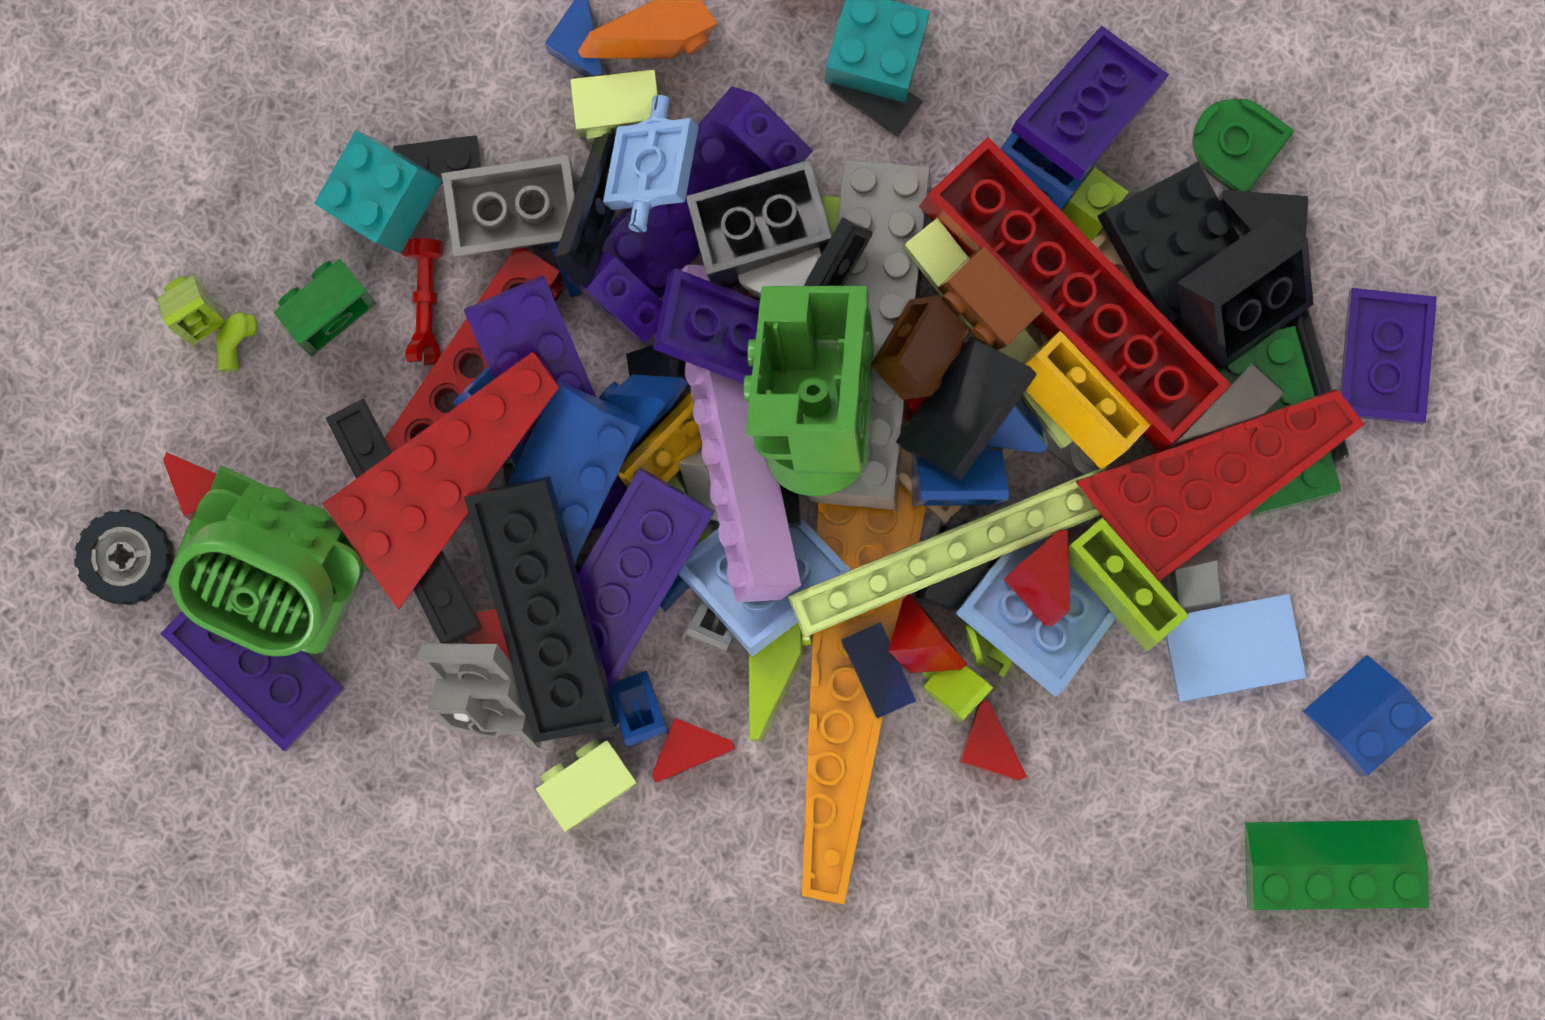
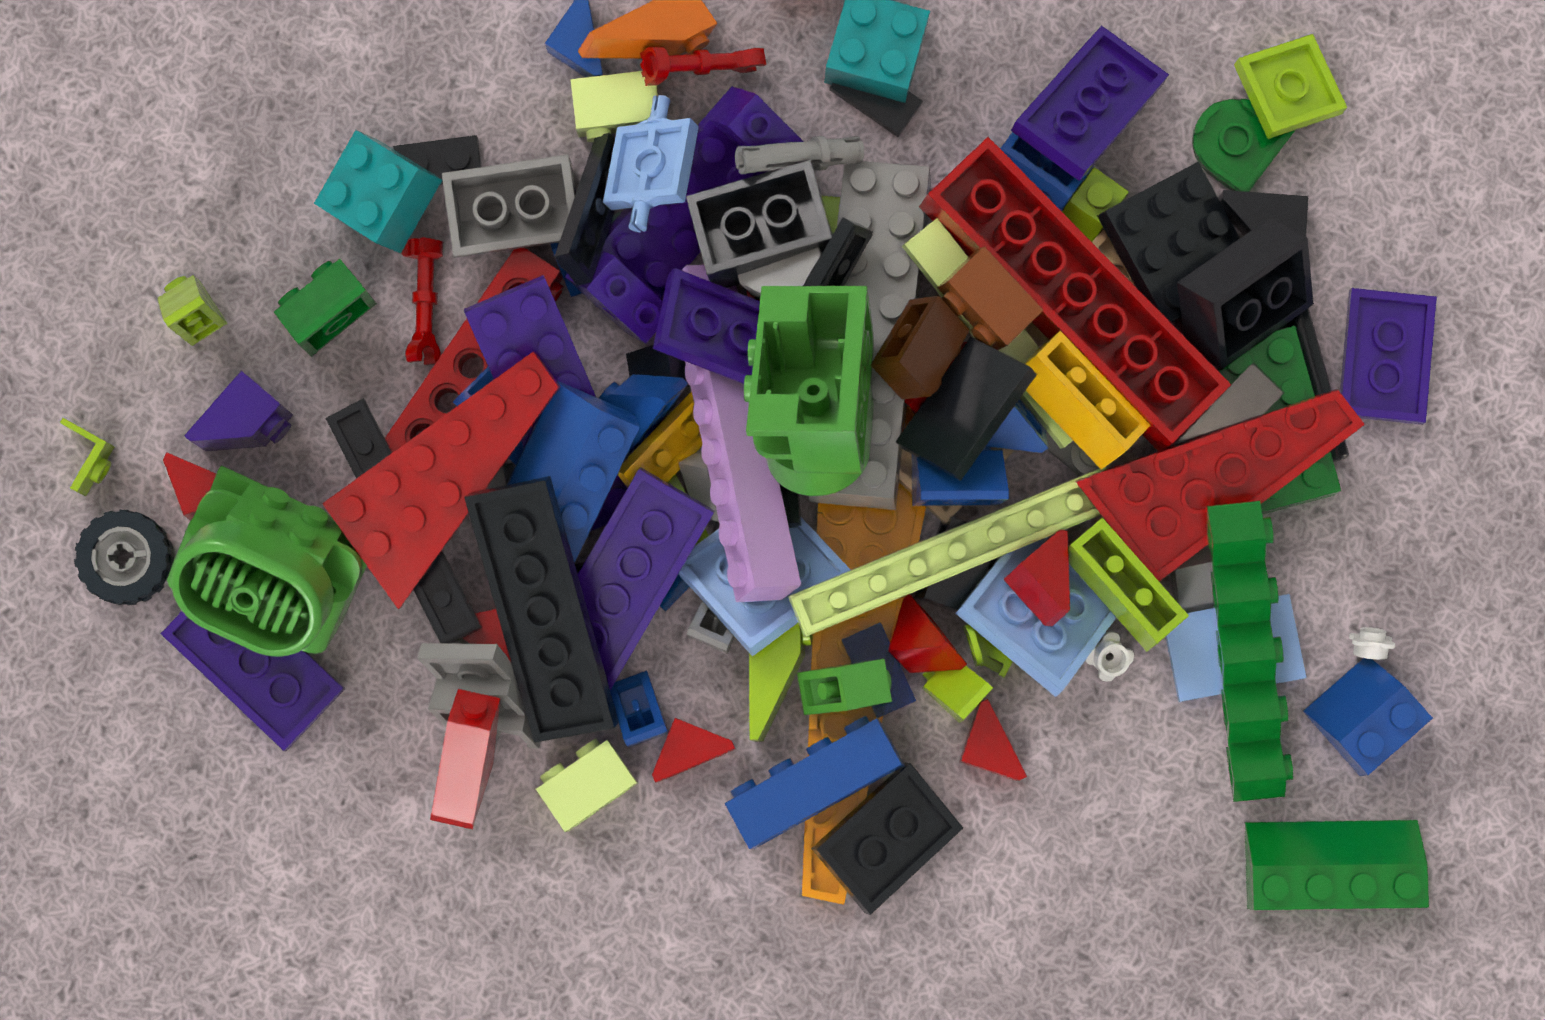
(96, 464): none -> lime bracket
(230, 336): lime arm -> none
(241, 418): none -> dark purple slope
(466, 758): none -> slope
(659, 63): none -> red piece
(814, 783): none -> blue brick
(819, 150): none -> light grey pin
(845, 687): none -> bright green slope
(887, 838): none -> black plate
(1120, 660): none -> white plate
(1248, 650): none -> green brick
(1290, 86): none -> lime plate
(1371, 643): none -> white plate

